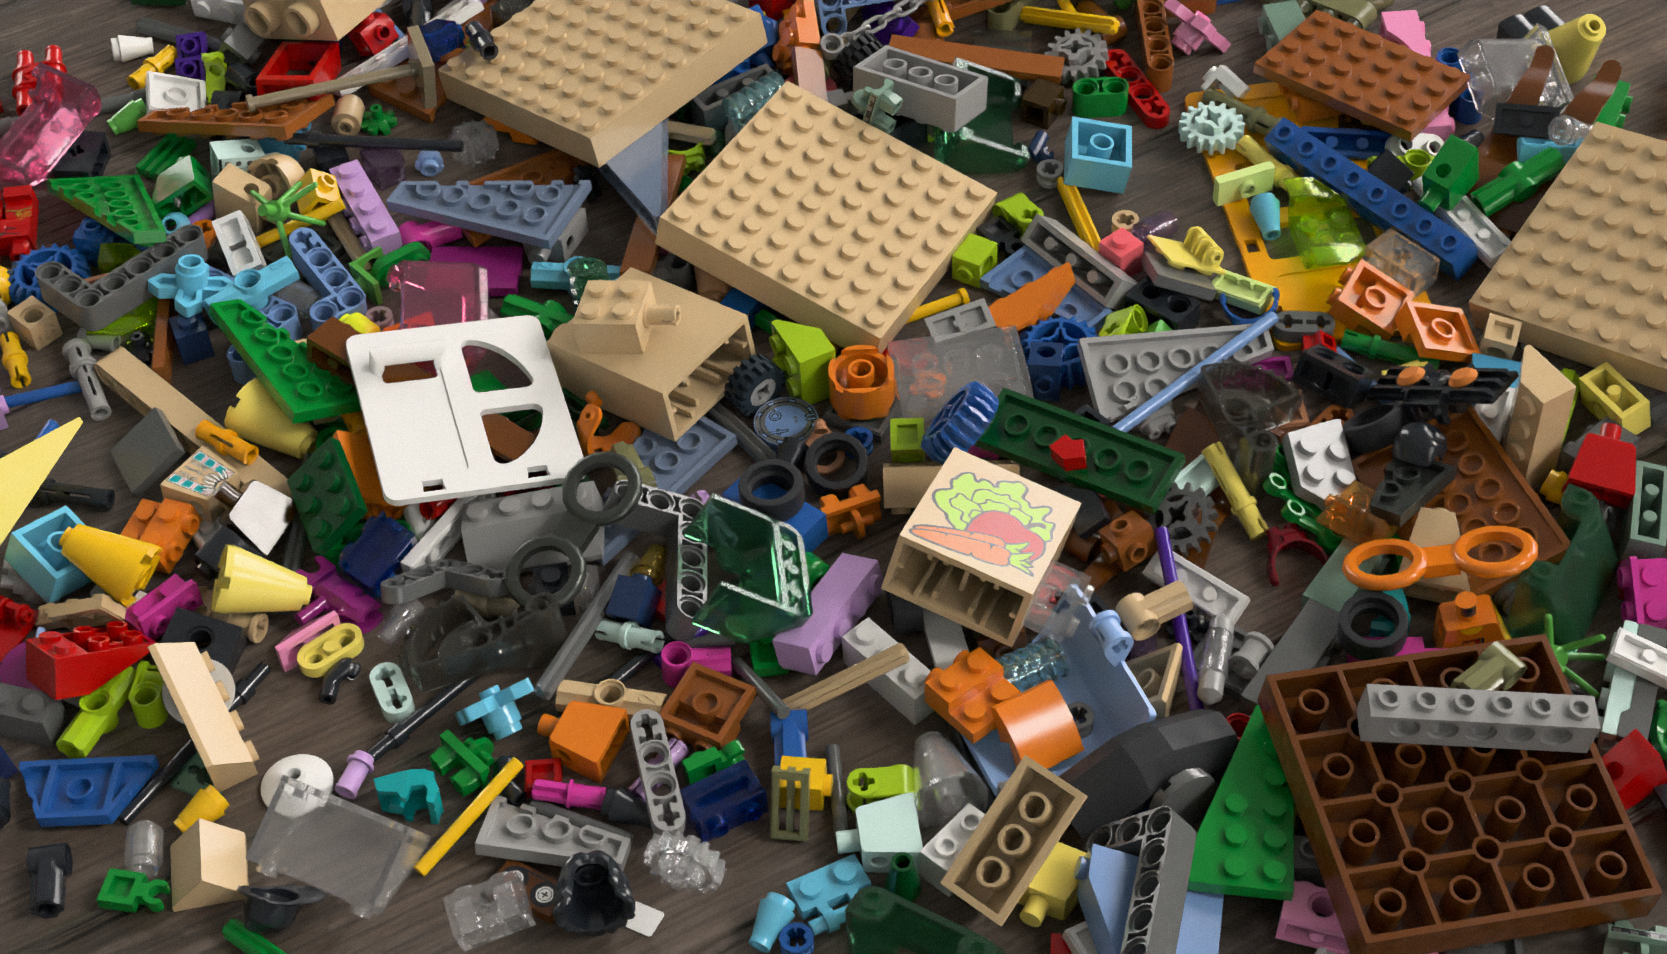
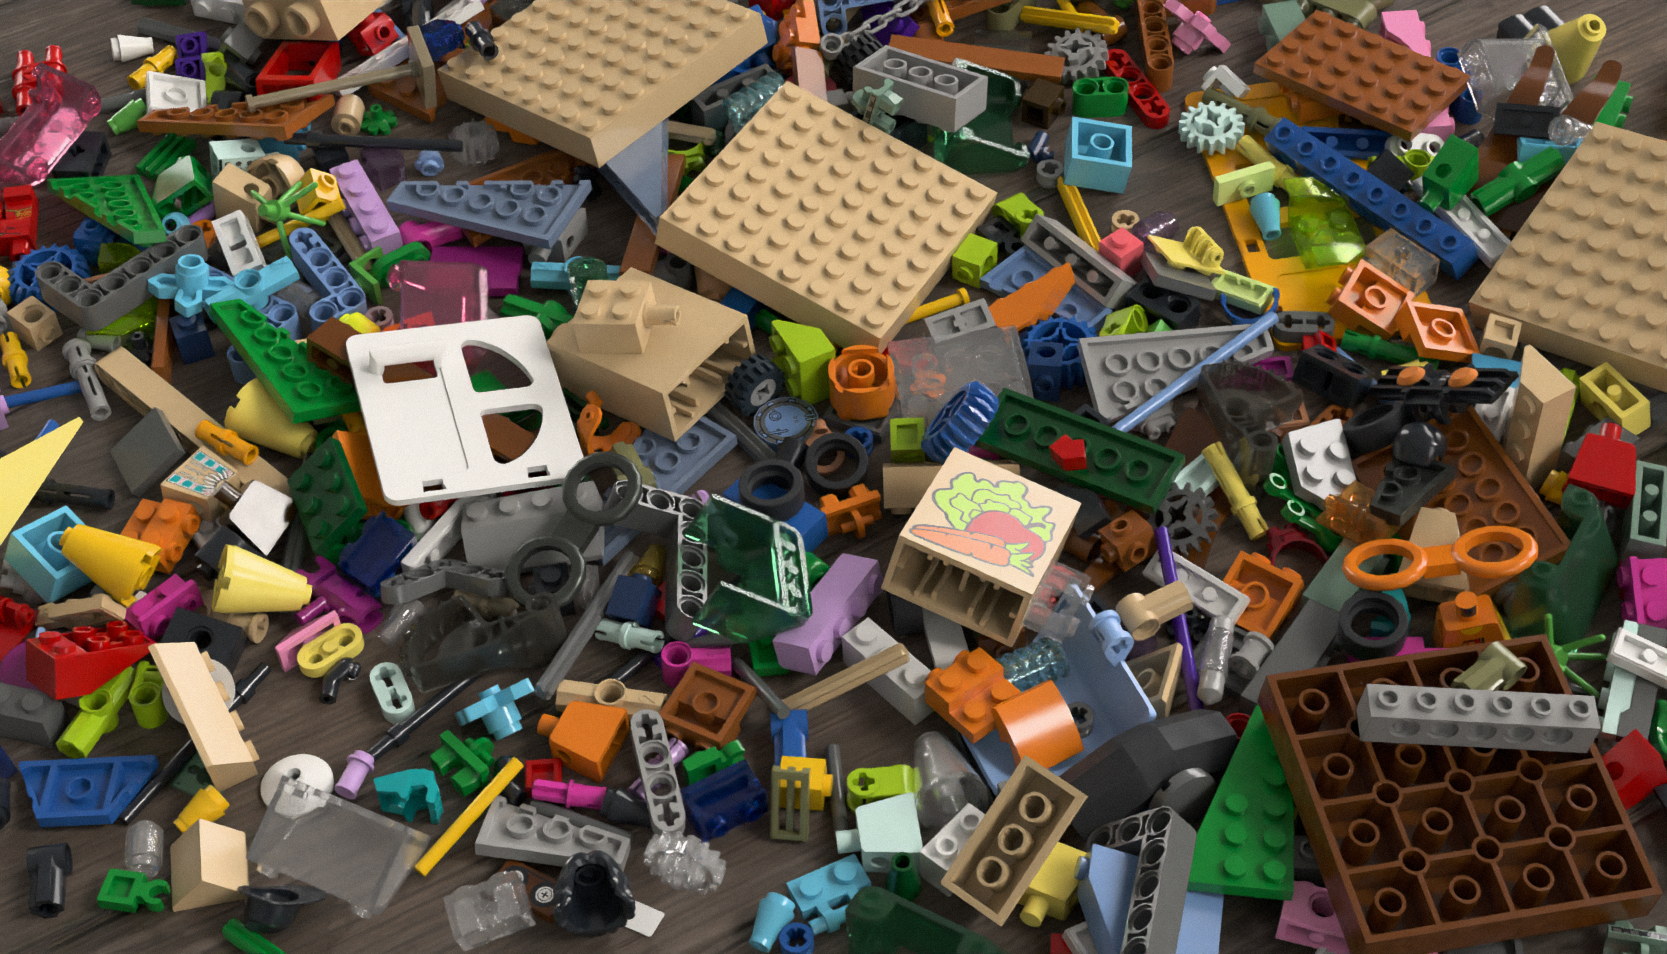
(1271, 591): none -> orange plate

